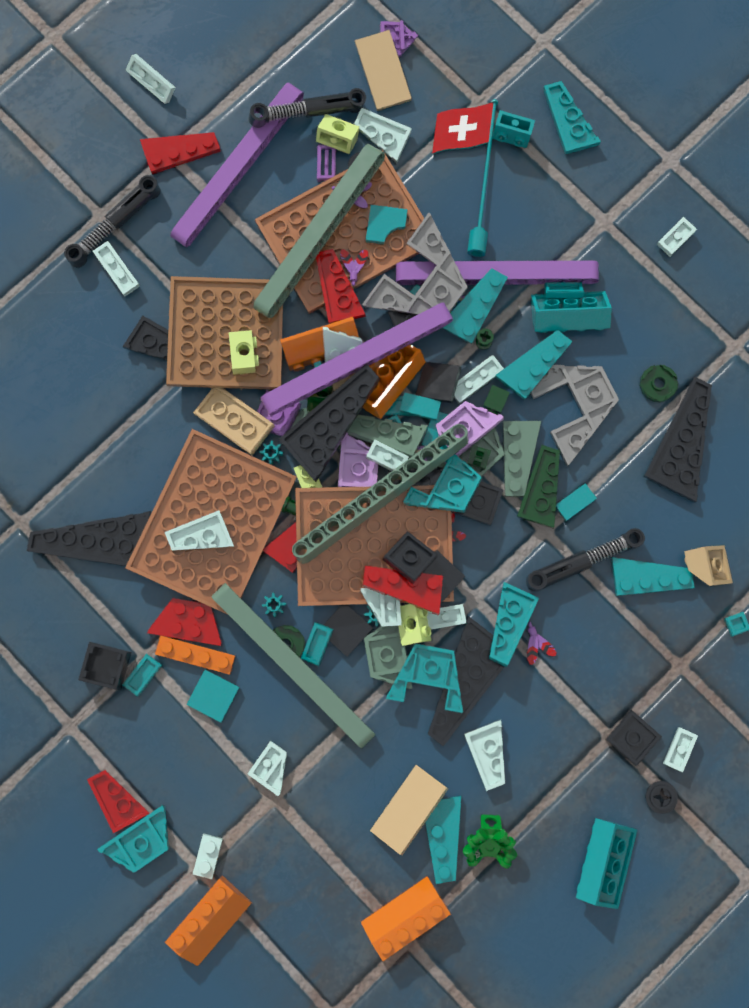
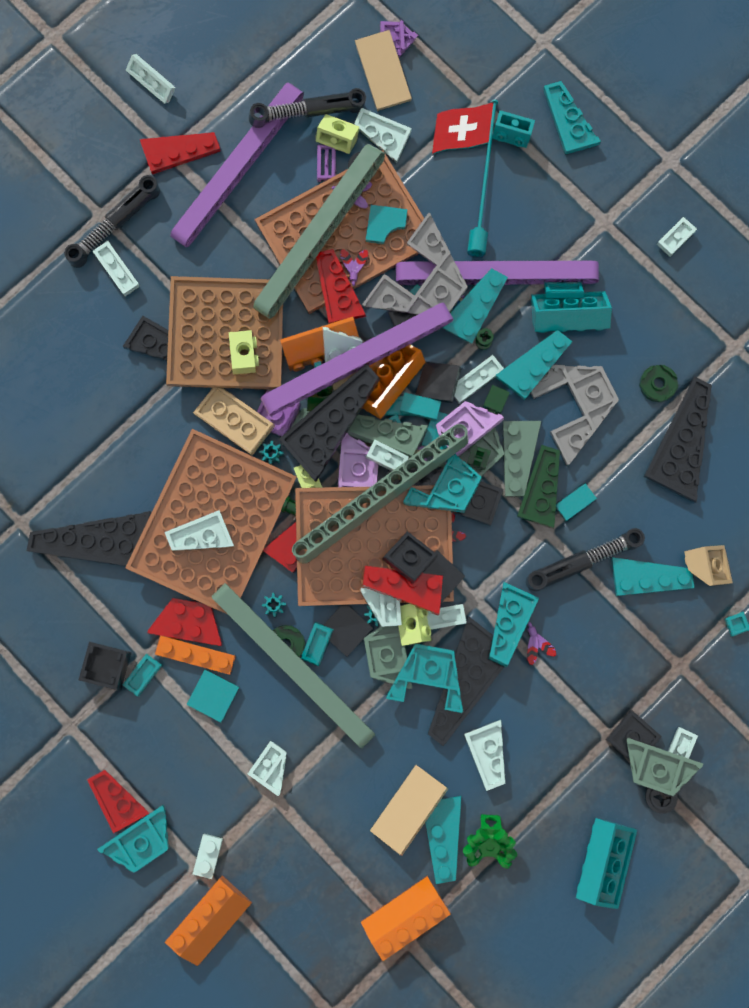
(660, 768): none -> sand green wing

